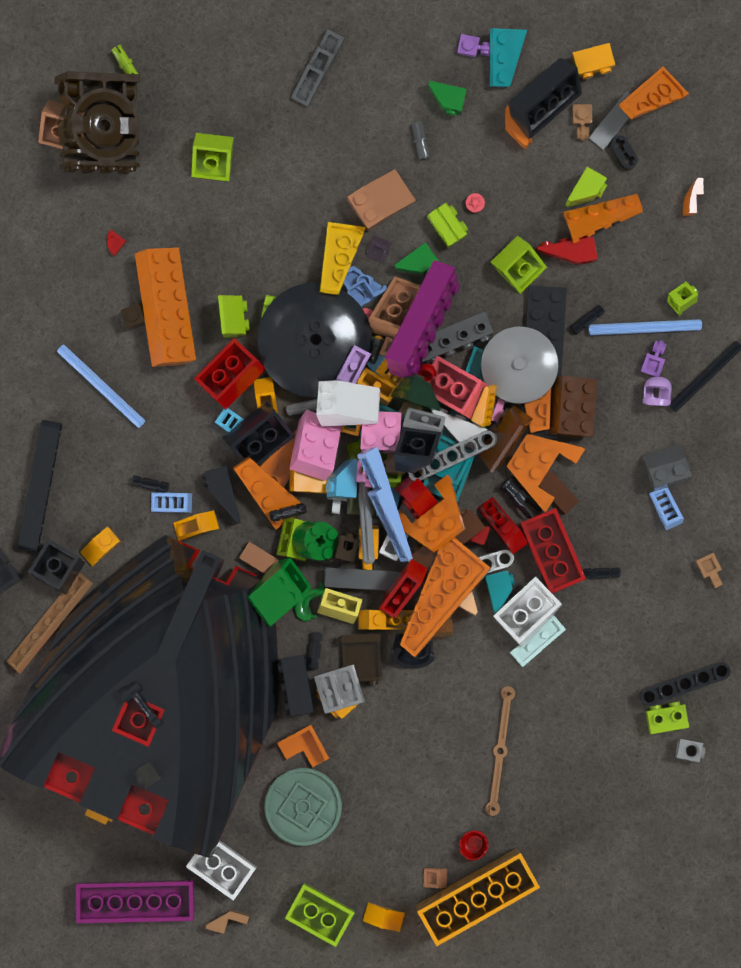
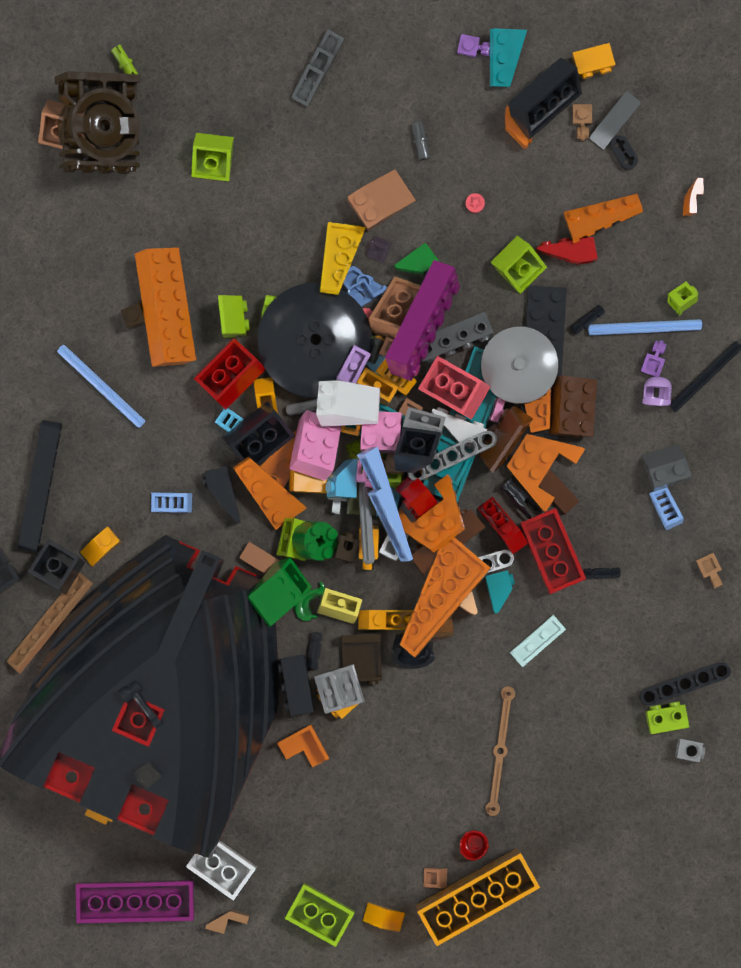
(114, 242): red tile -> none
(150, 483): black axle -> none
(196, 525): light orange slope -> none
(288, 512): black axle -> none
(303, 806): sand green plate -> none
(359, 579): dark grey slope -> none
(403, 588): red brick -> none
(416, 392): clear green slope -> none
(427, 371): red plate -> none
(447, 225): lime brick -> none
(448, 97): green slope -> none
(481, 537): red slope -> none
(484, 409): light orange slope -> none
(528, 611): white slope -> none
(588, 188): lime slope -> none
(653, 94): orange wing -> none

